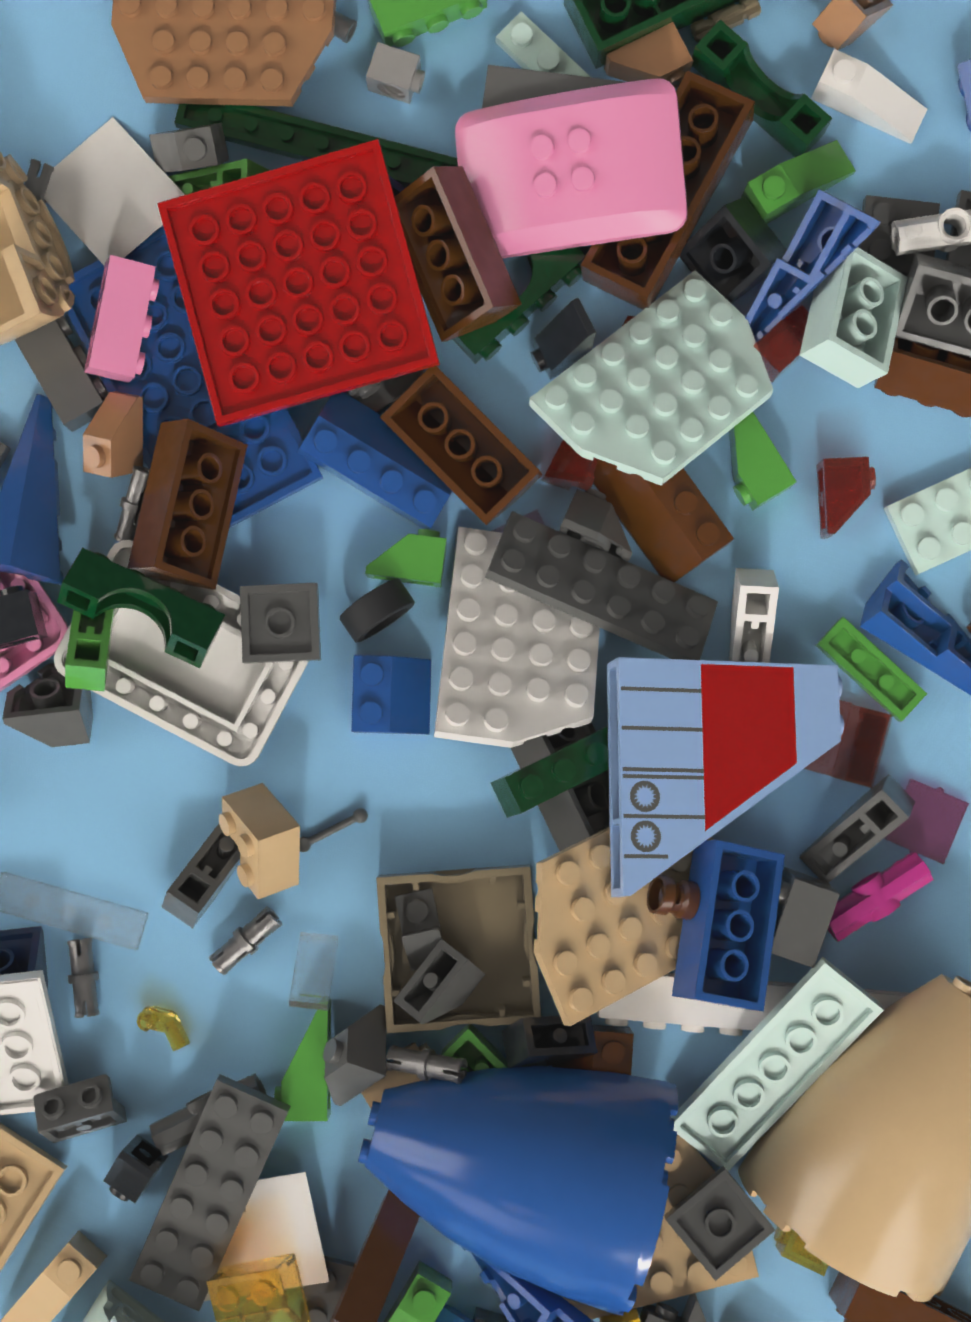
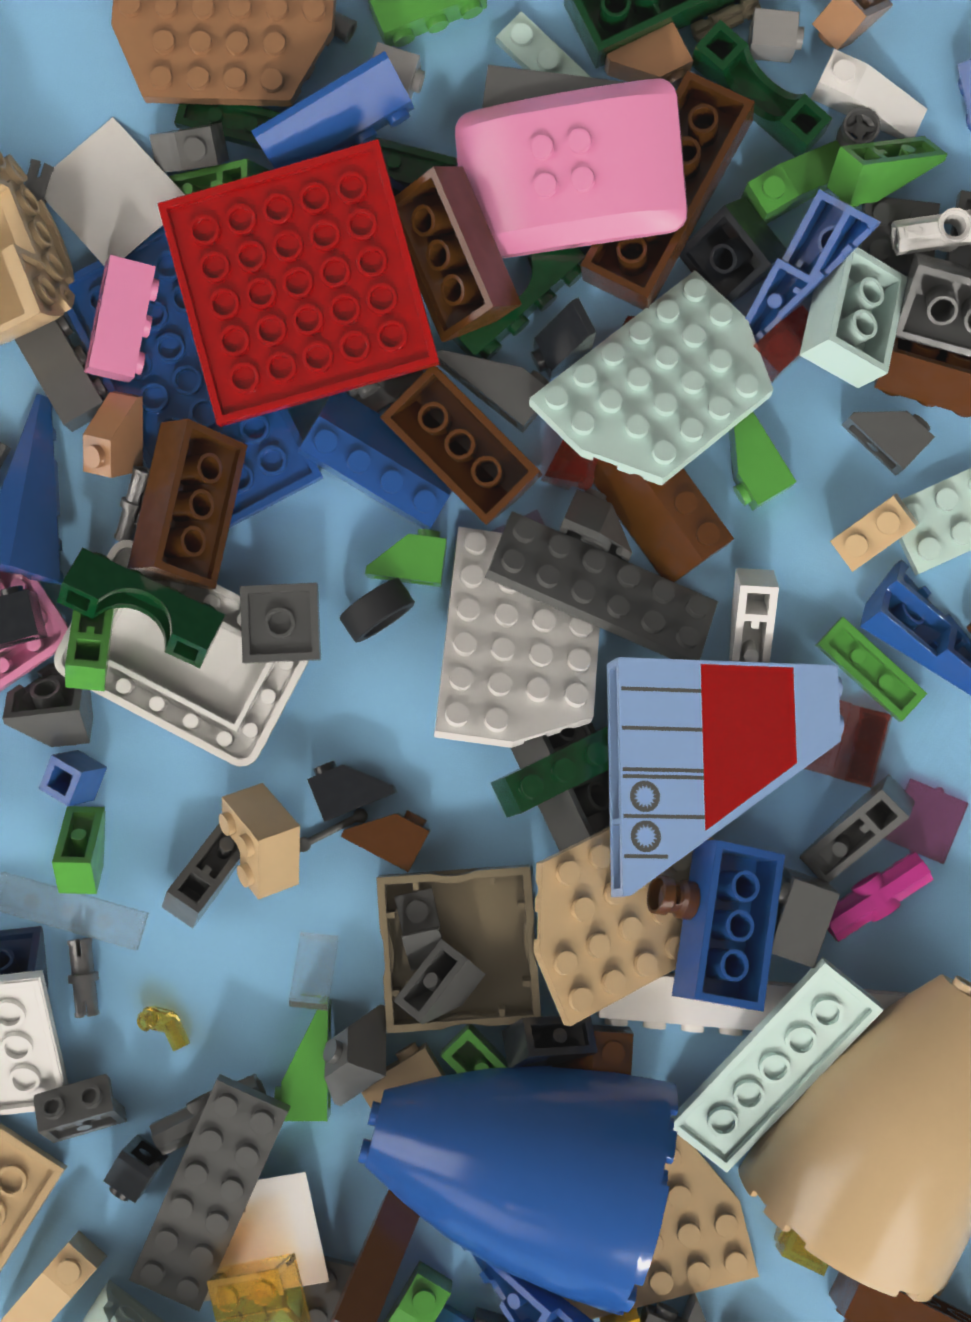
(72, 777): none -> blue brick
(80, 850): none -> bright green slope
(245, 940): flat silver pin -> none
(337, 115): none -> blue slope
(345, 789): none -> black slope
(391, 695): blue slope -> none
(391, 838): none -> reddish brown slope
(426, 1064): flat silver pin -> none
(497, 384): none -> dark grey slope
(719, 1223): dark grey plate -> none
(774, 35): none -> light grey brick
(842, 490): clear red slope -> none
(862, 124): none -> dark grey wheel
(874, 532): none -> tan brick
(879, 168): none -> bright green slope
(890, 436): none -> dark grey slope

